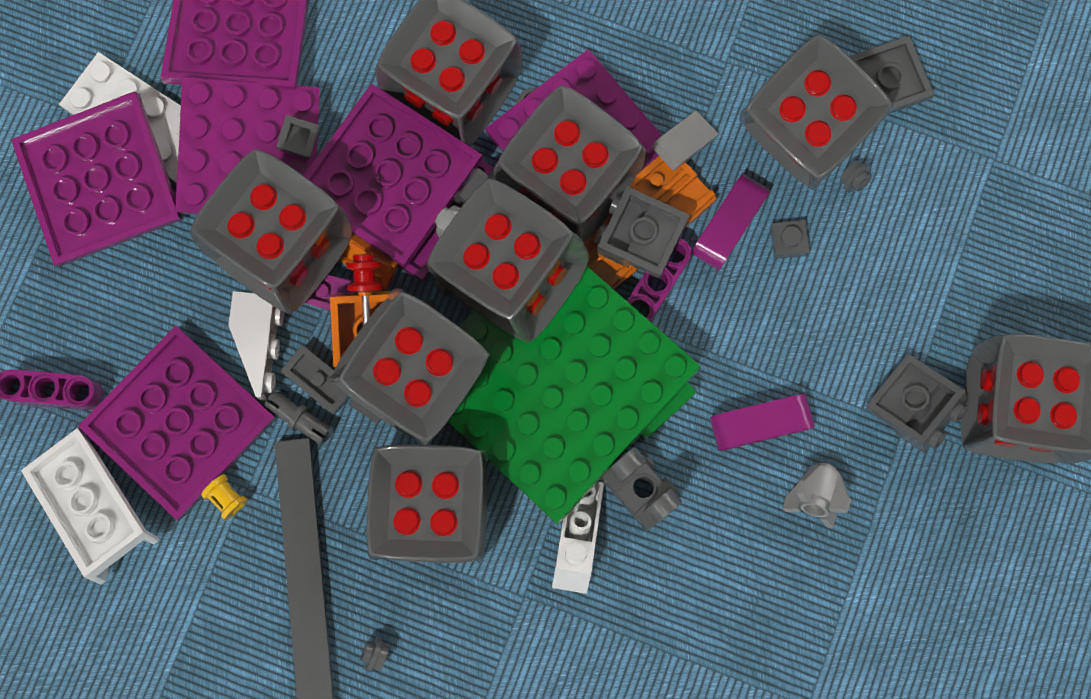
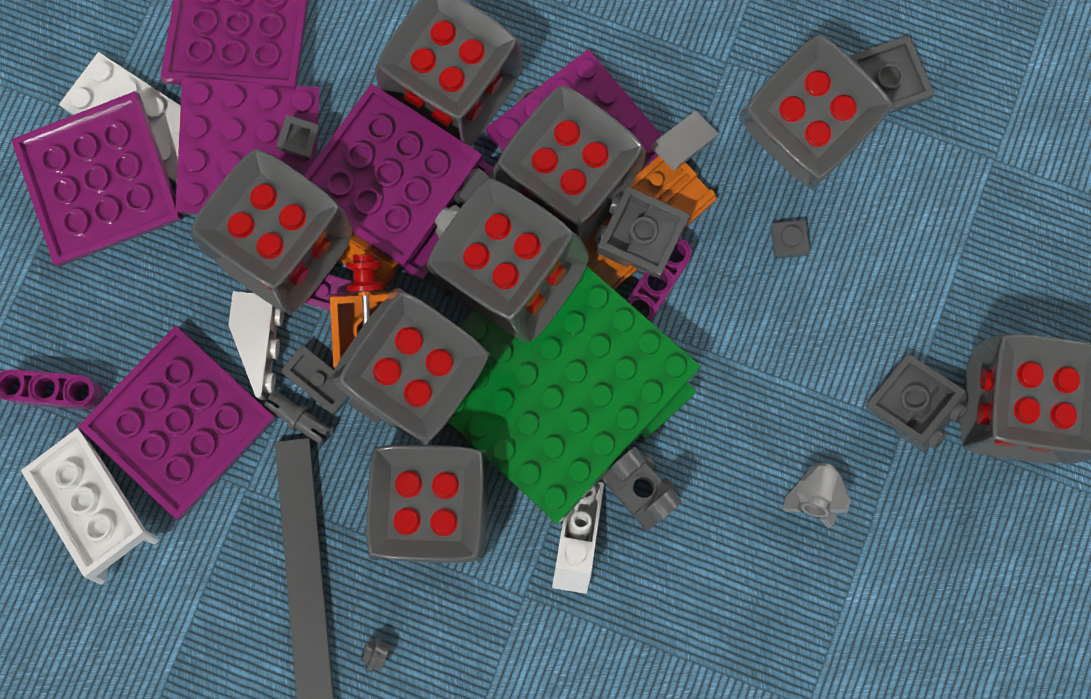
(224, 497): yellow bush -> none
(730, 221): magenta beam -> none
(762, 422): magenta beam -> none
(856, 176): dark grey plate -> none

